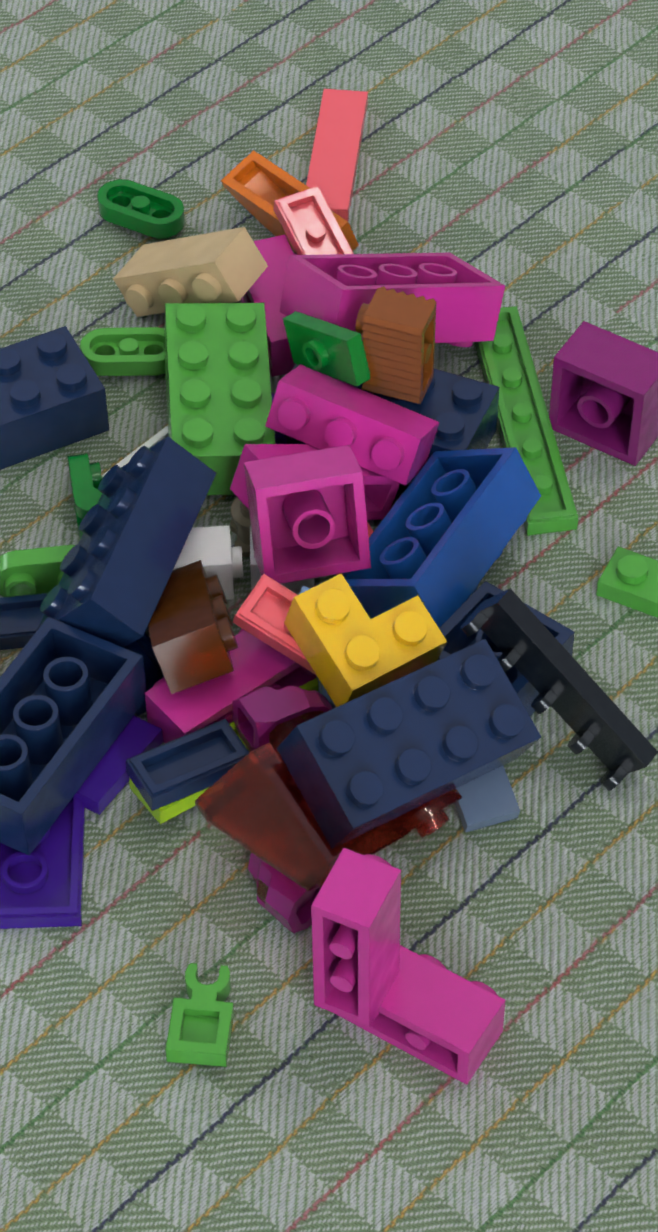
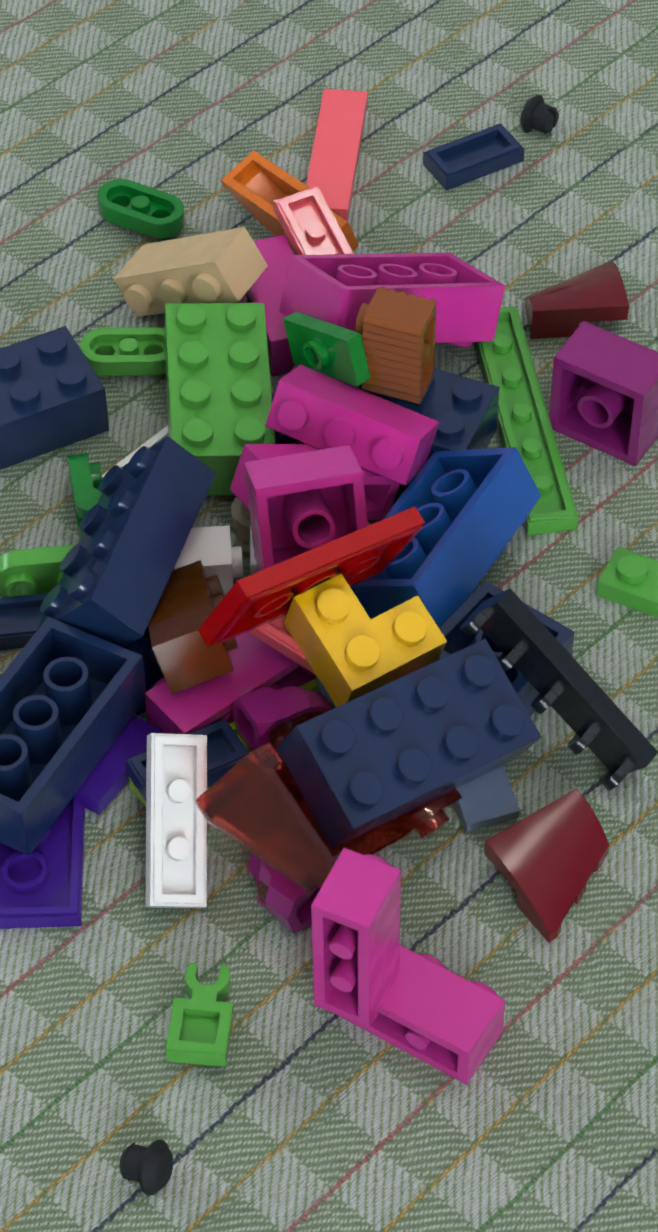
(147, 1165): none -> black piece
(173, 822): none -> white tile
(271, 591): none -> red tile
(473, 156): none -> dark blue tile
(538, 115): none -> black piece
(550, 859): none -> dark red slope
(585, 297): none -> dark red slope

